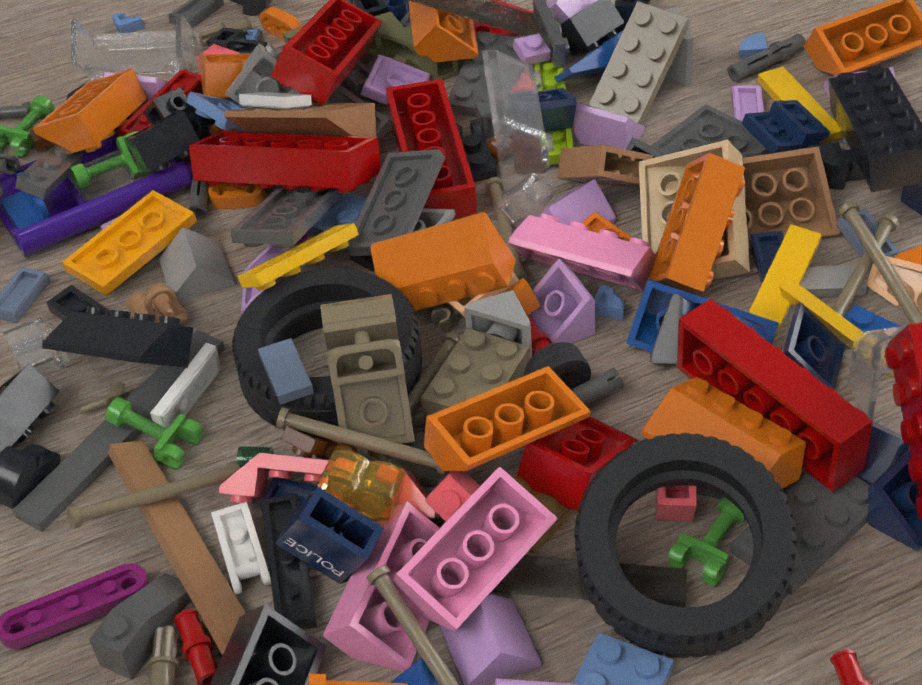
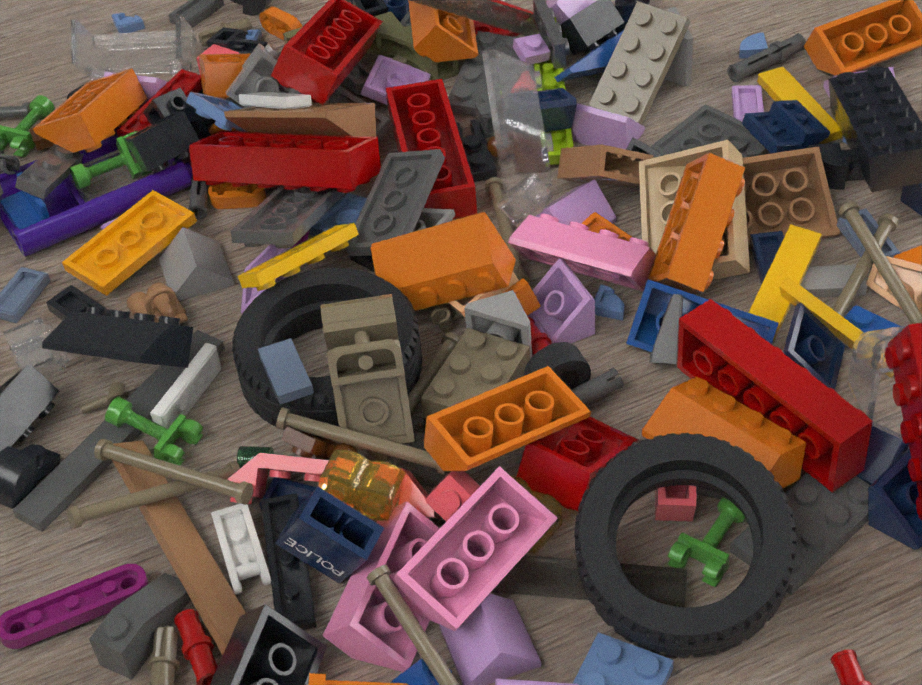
(241, 492): none -> dark tan bar

